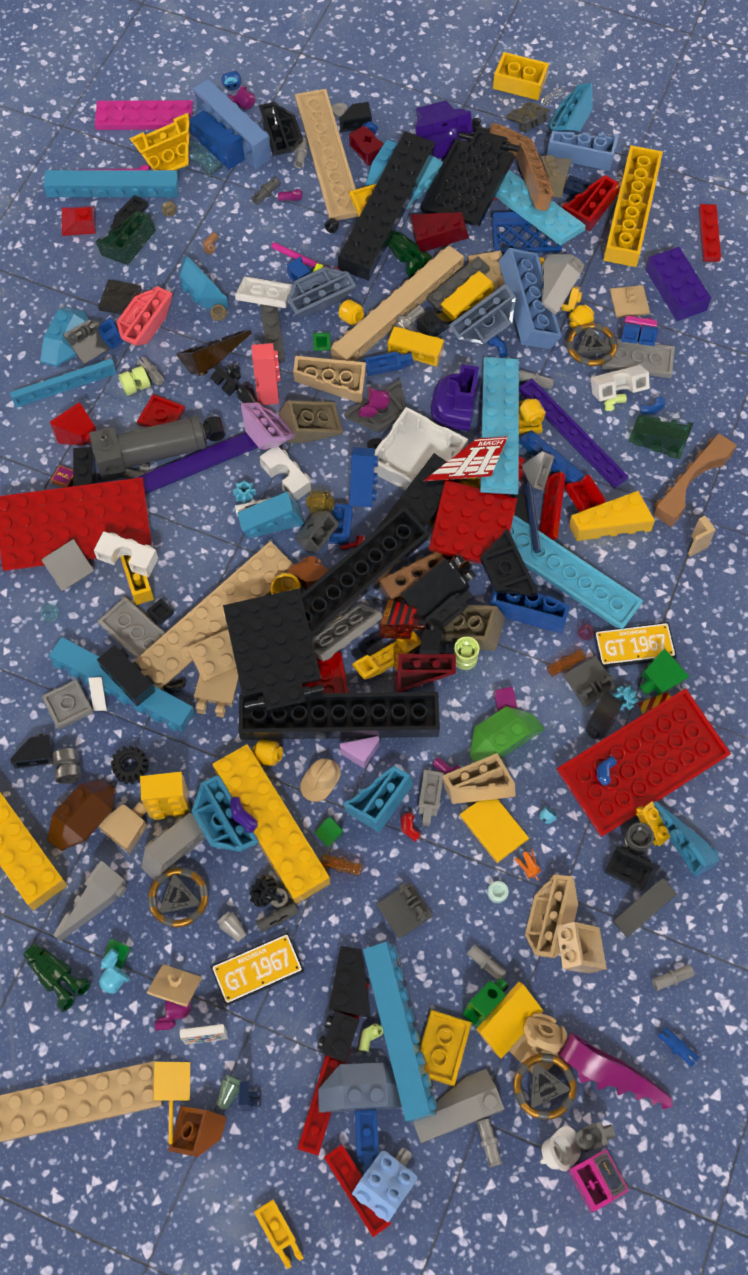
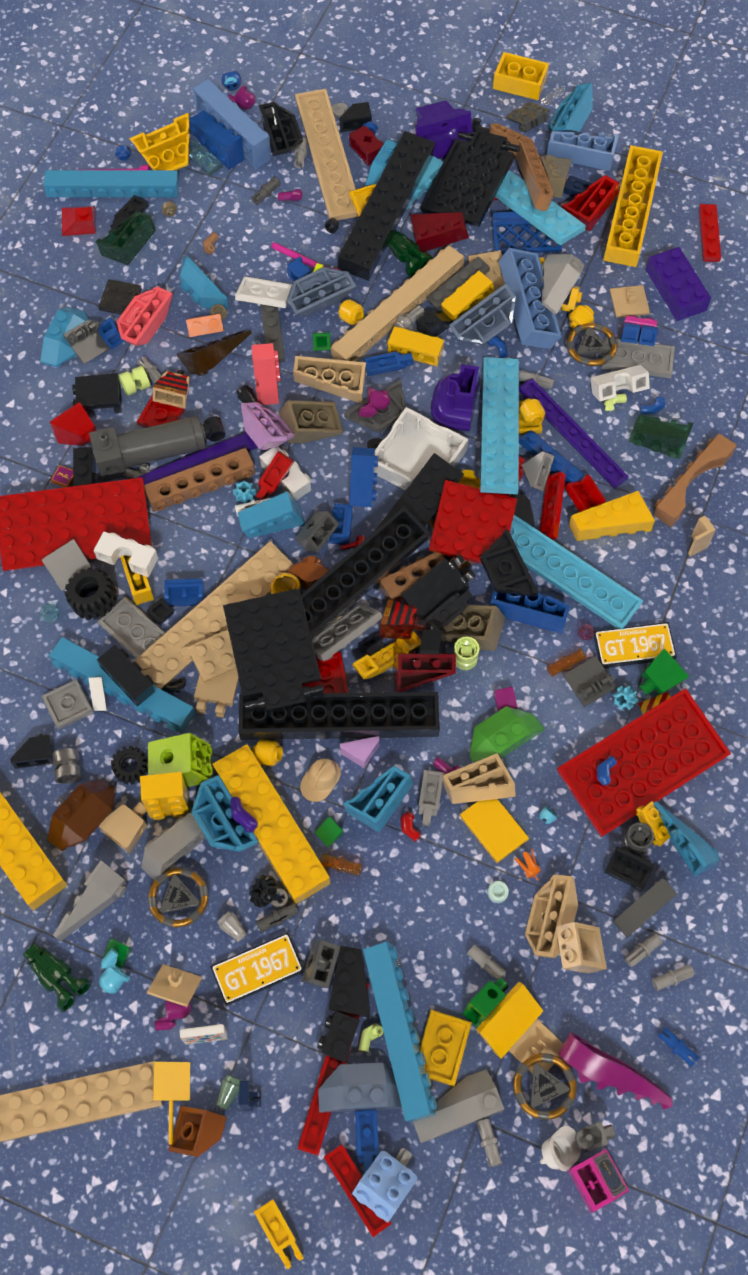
(63, 383): dark azure plate -> none
(86, 582): none -> black tyre
(98, 392): none -> black panel
(123, 152): none -> blue plate
(140, 114): dark pink plate -> none
(172, 389): none -> torso
(181, 754): none -> lime brick
(183, 592): none -> blue hinge
(190, 477): none -> medium nougat brick
(204, 325): none -> orange plate
(220, 375): black hips -> none
(274, 475): none -> red hinge
(320, 501): clear yellow head -> none
(320, 964): none -> dark grey brick
(404, 910): dark grey hinge -> none
(473, 461): sticker -> none
(532, 518): dark blue bar -> none
(551, 1039): tan plate -> none
(603, 716): black slope -> none
(643, 949): none -> light grey axle

